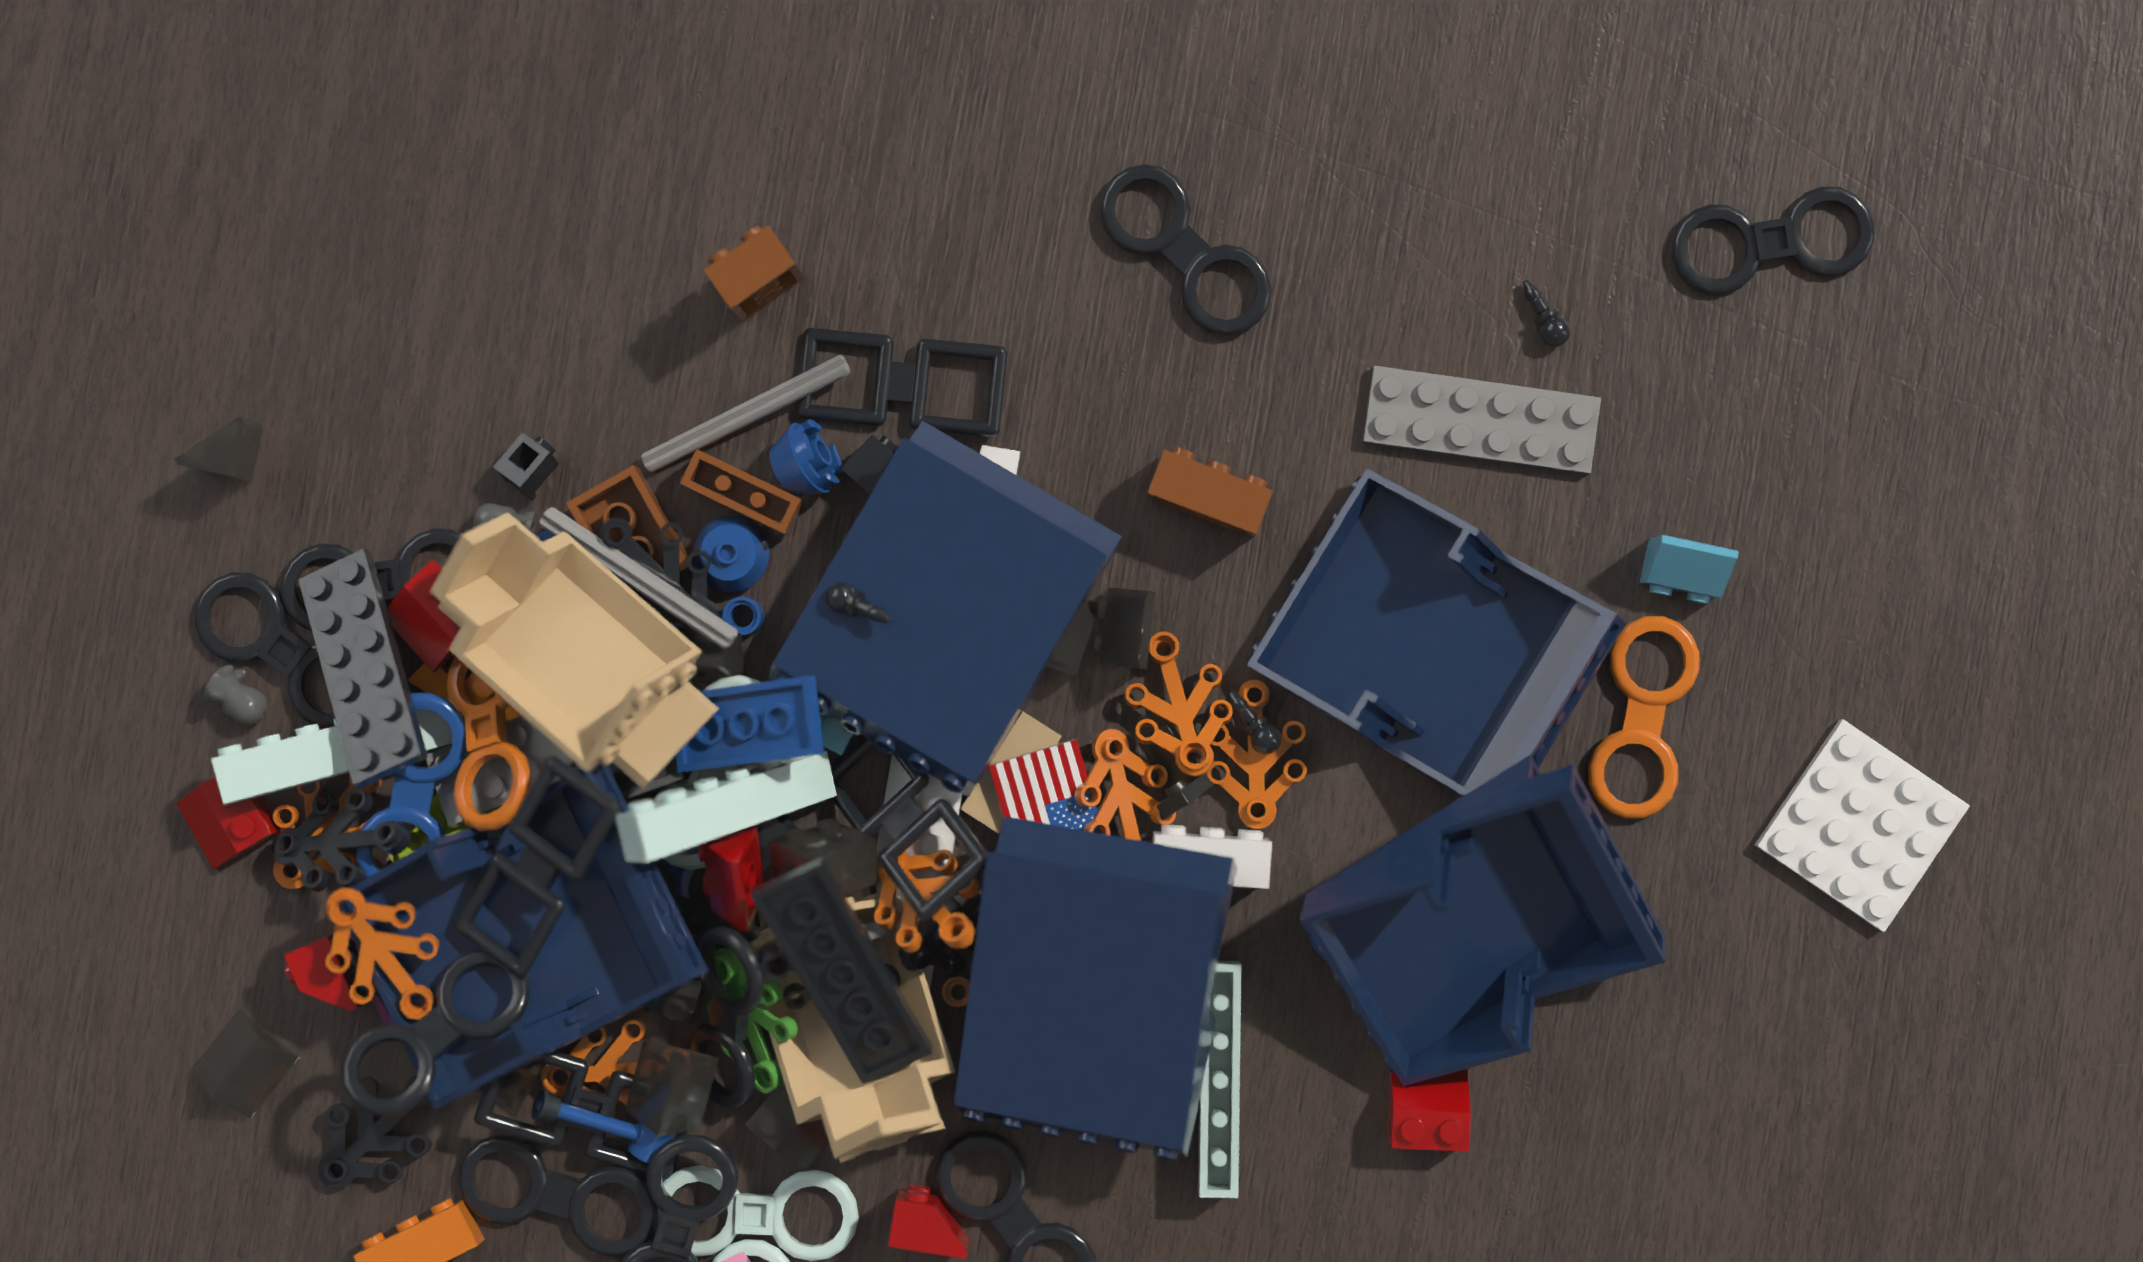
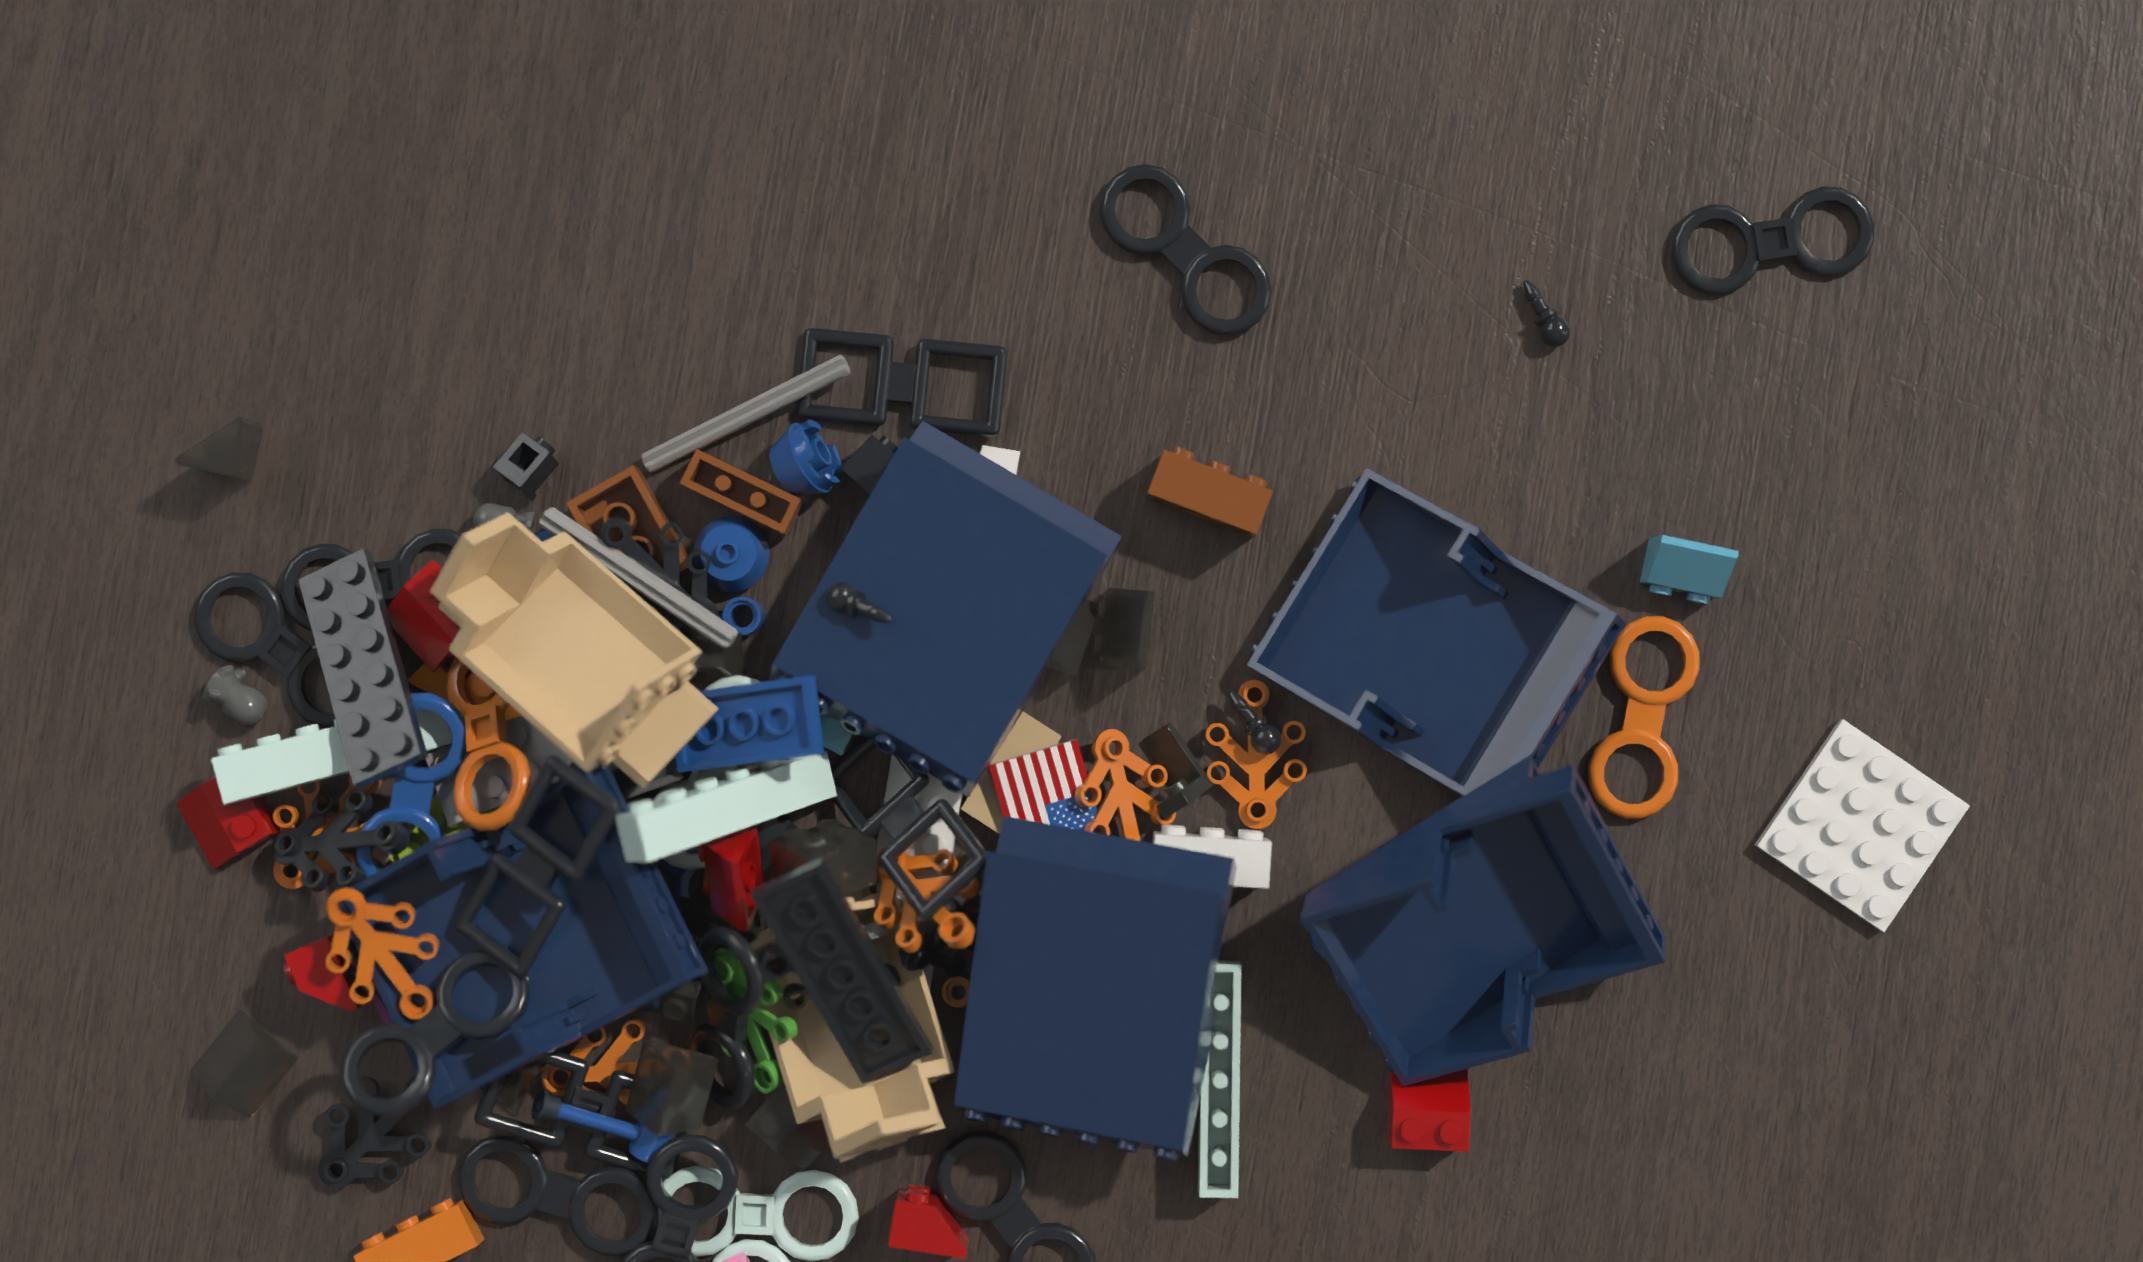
(753, 272): dark orange brick -> none
(1180, 711): orange plant -> none
(1481, 419): light grey plate -> none

